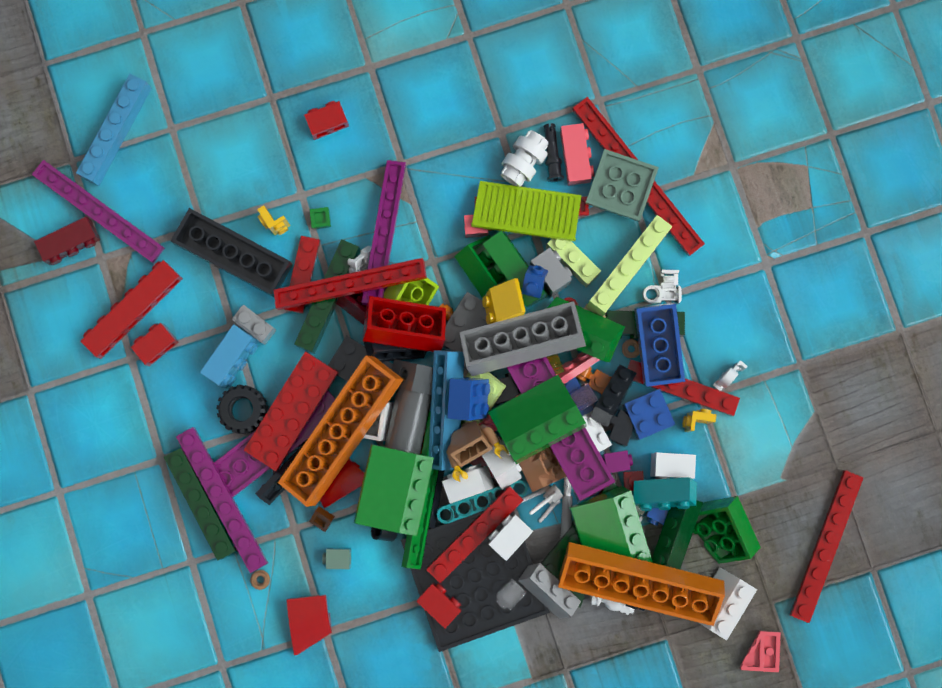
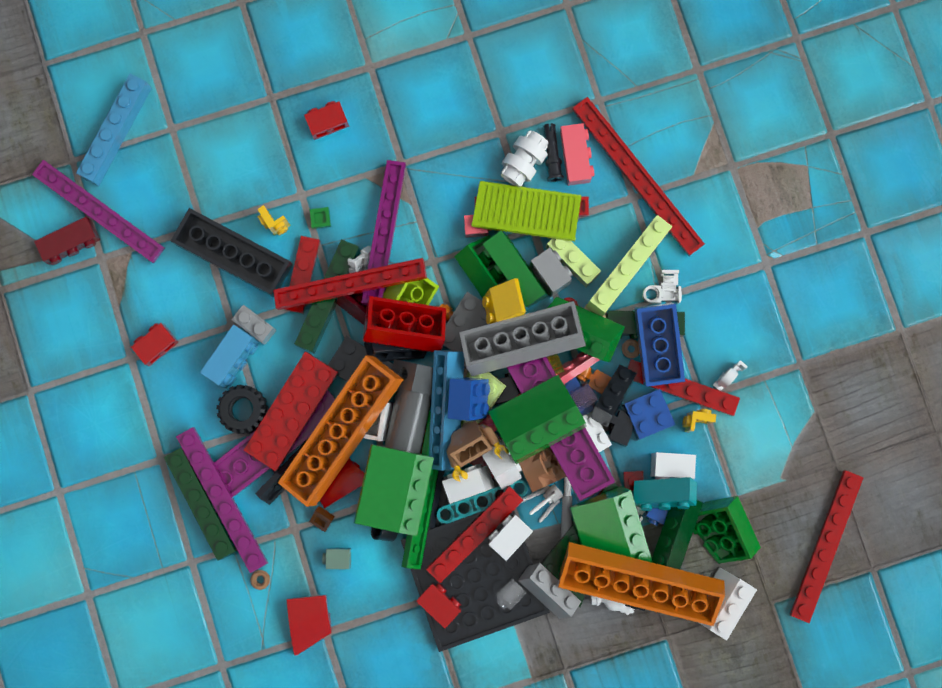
(131, 309): red brick -> none
(534, 281): blue bracket -> none
(618, 461): magenta brick -> none
(622, 185): sand green plate -> none
(763, 653): coral wing -> none

